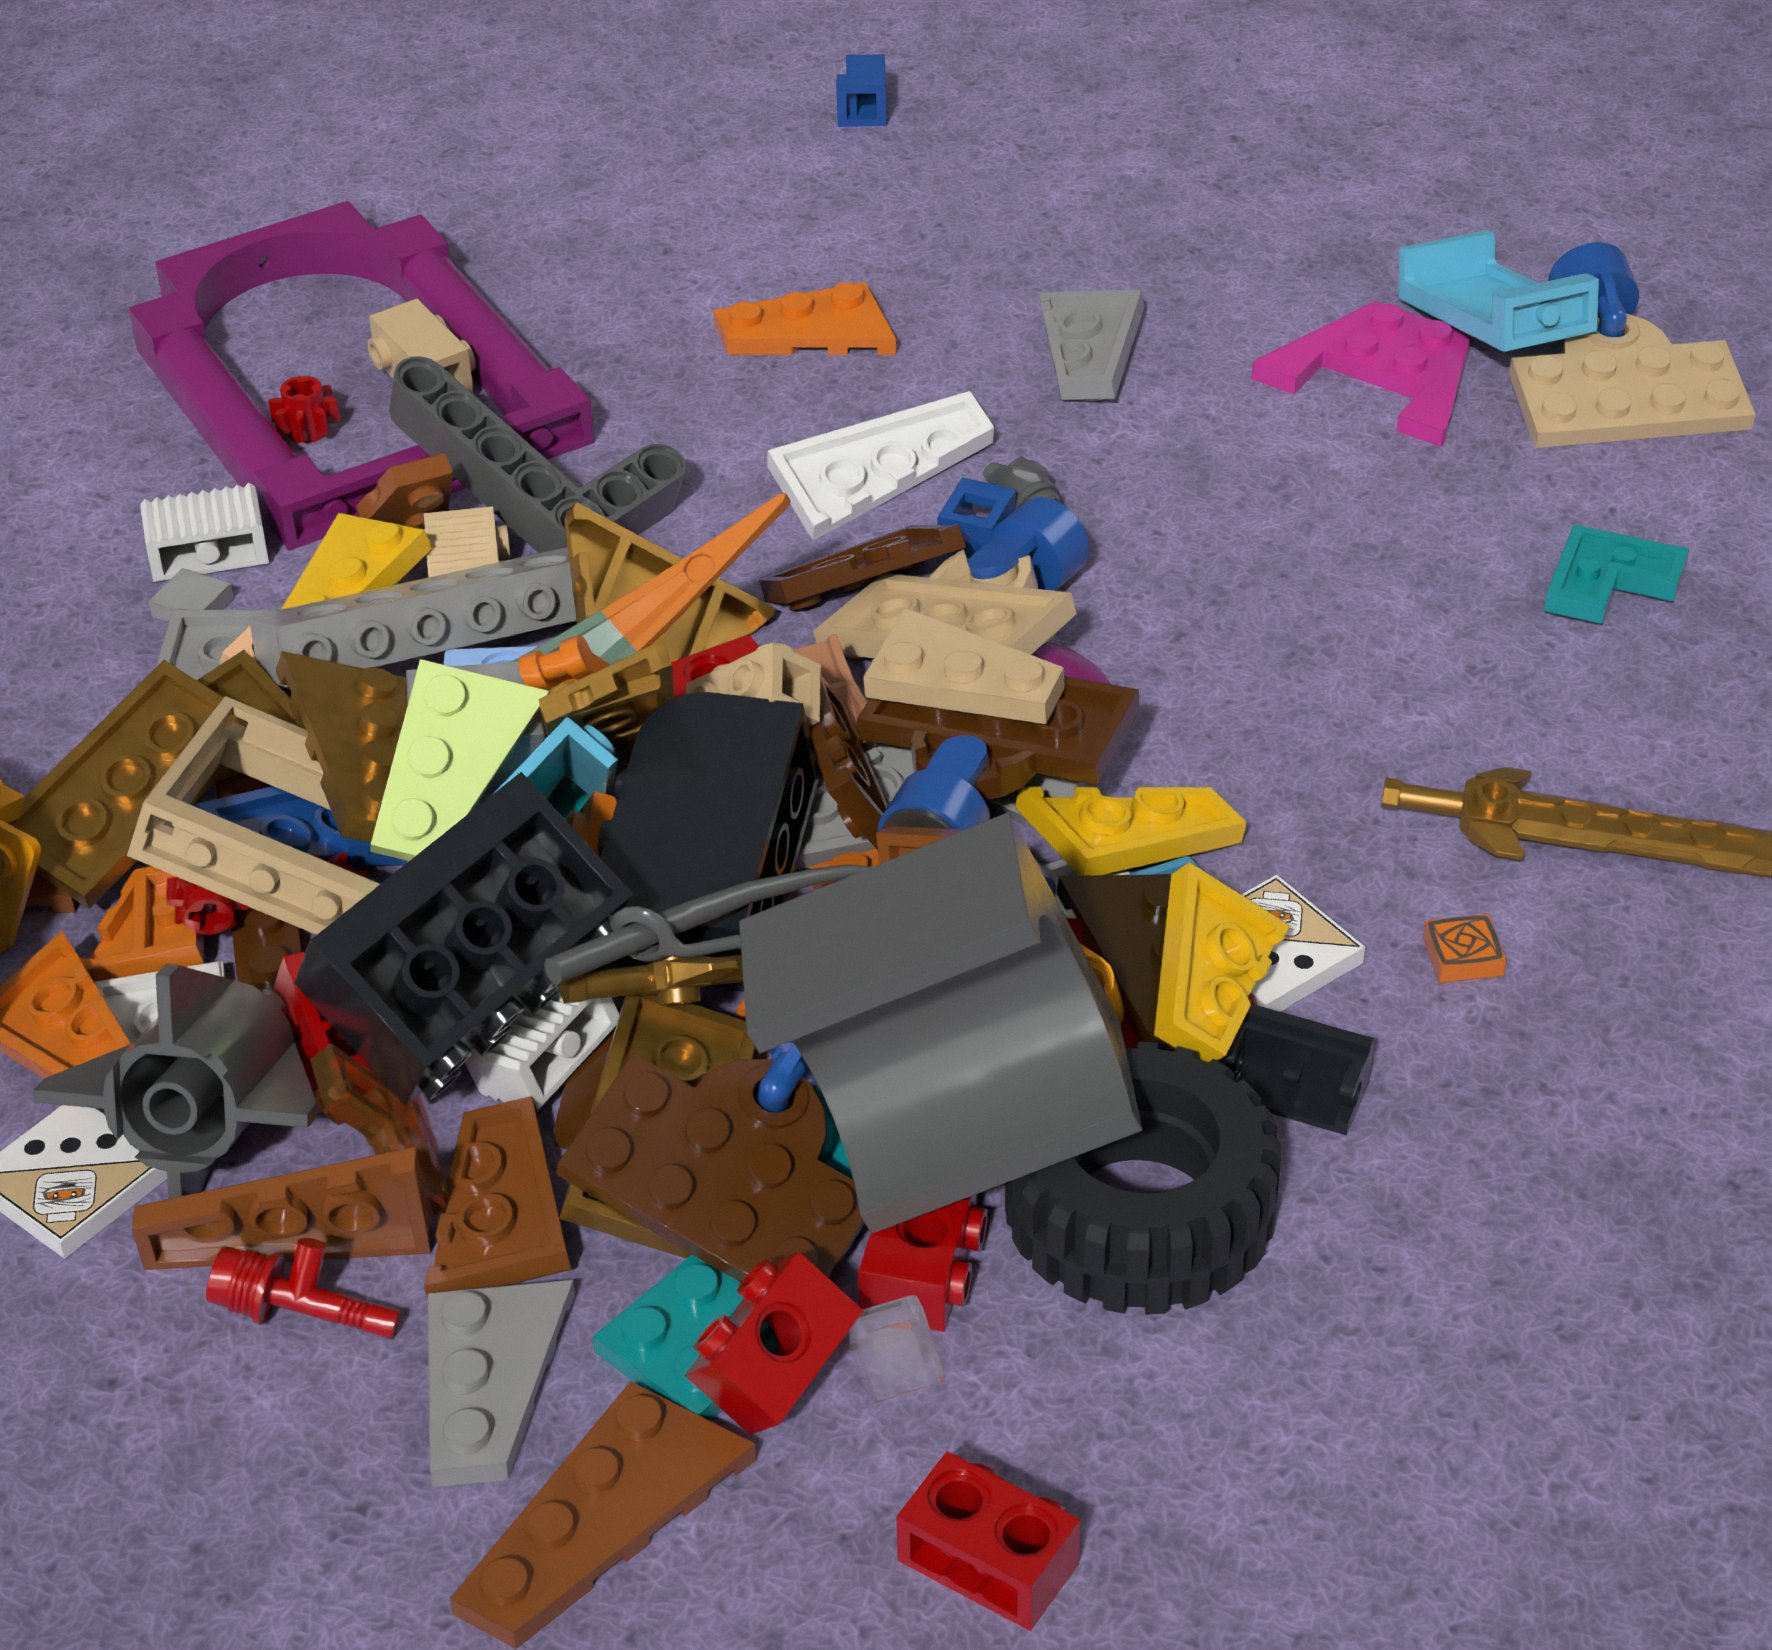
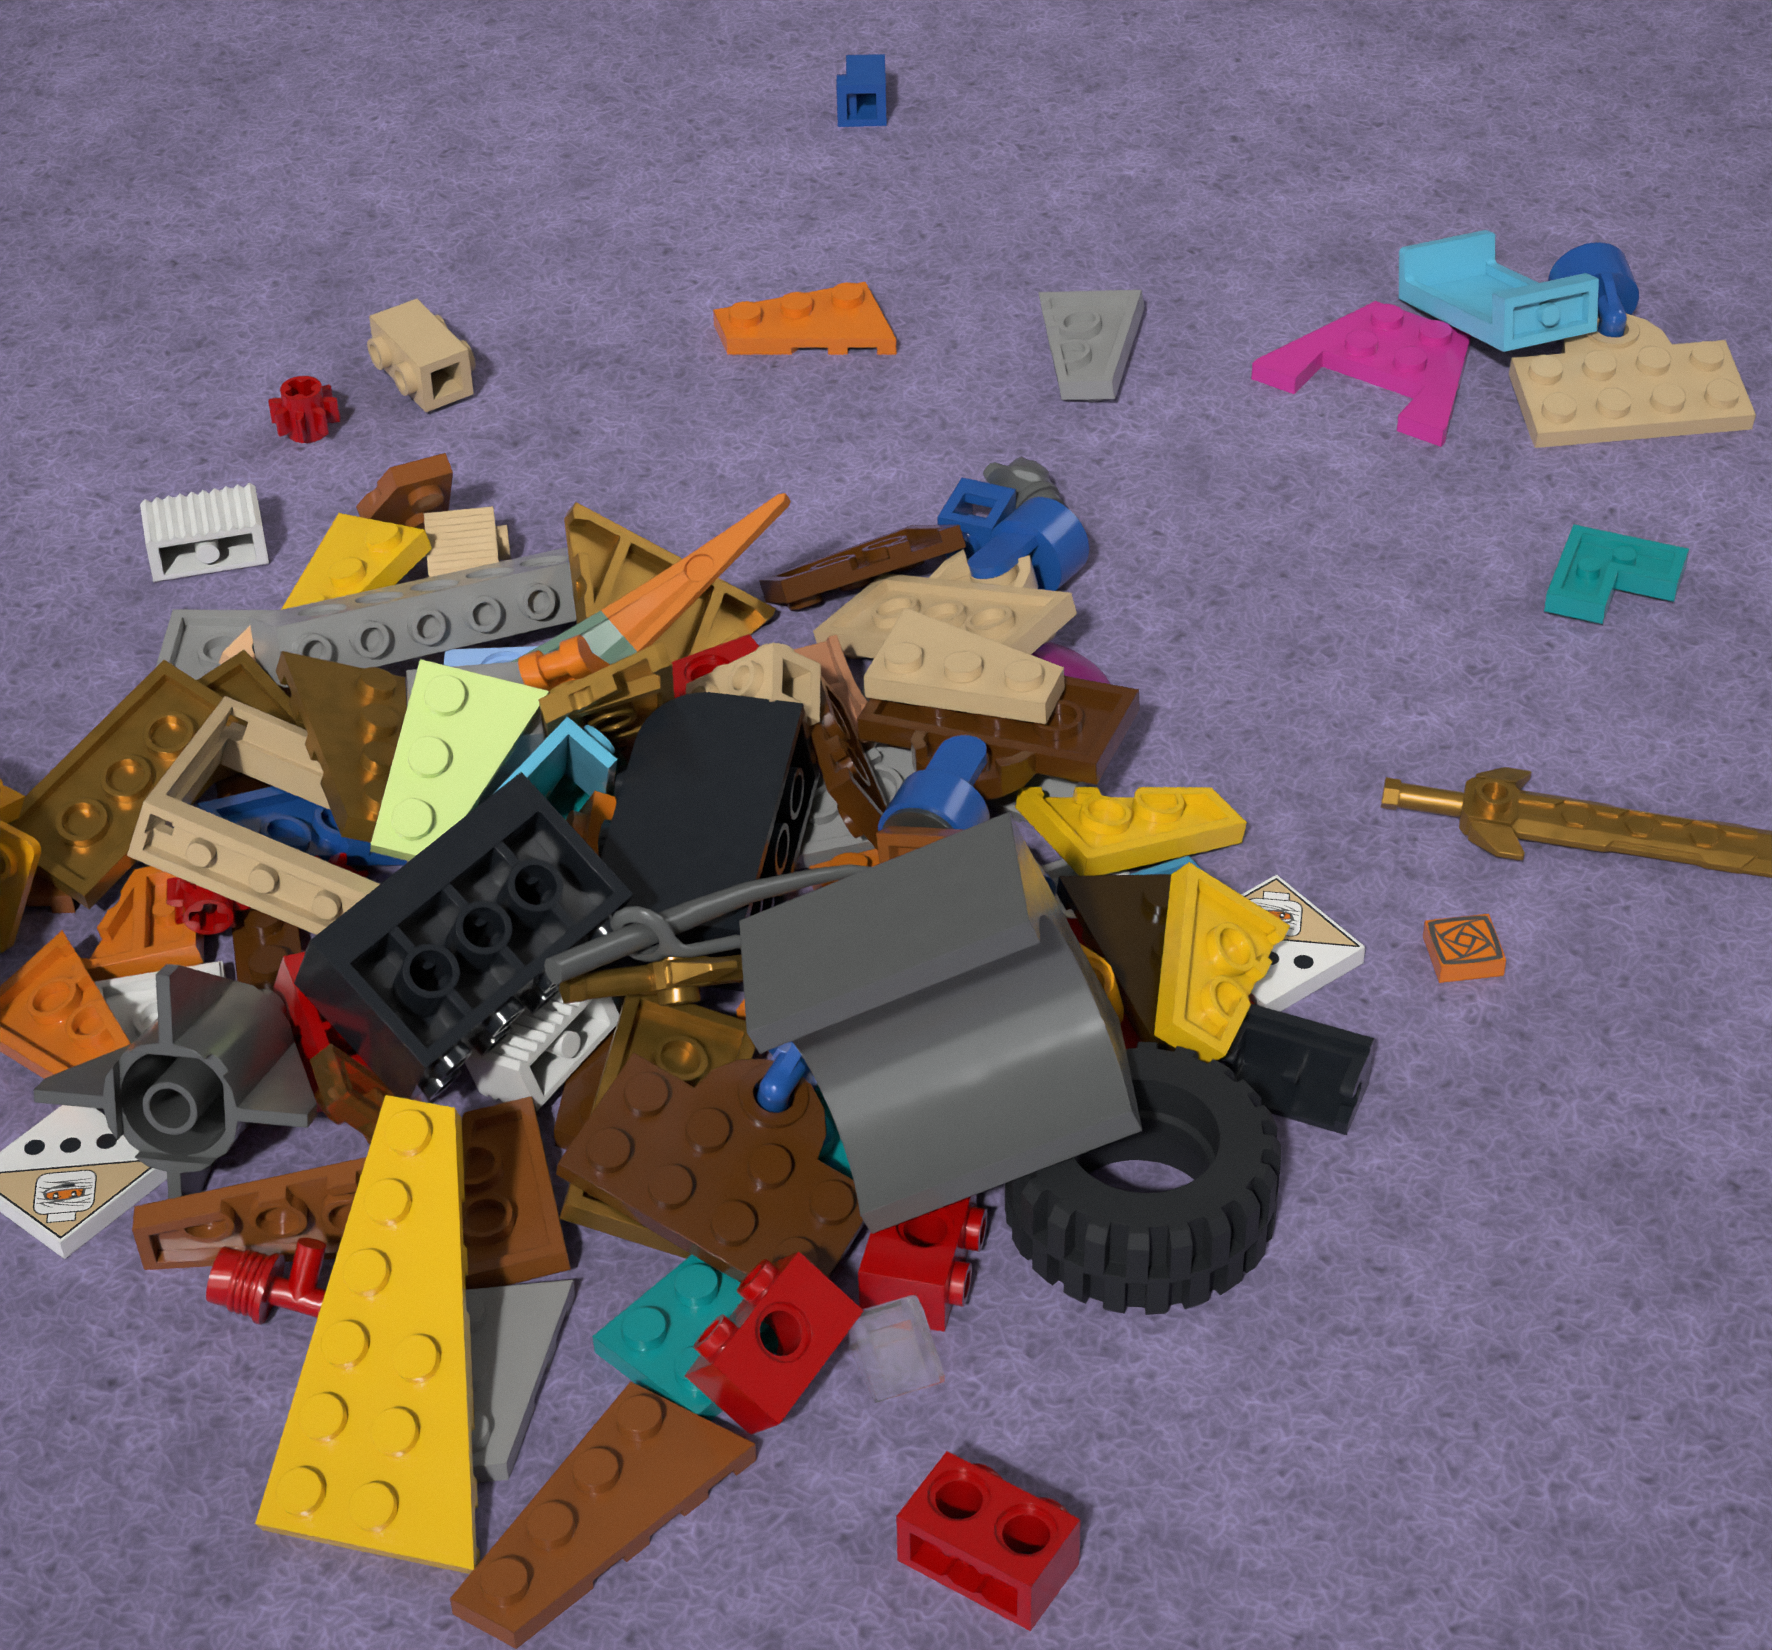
(190, 592): light grey tile -> none
(386, 1390): none -> yellow wing
(403, 256): magenta door -> none
(512, 474): dark grey beam -> none
(869, 463): white wing -> none

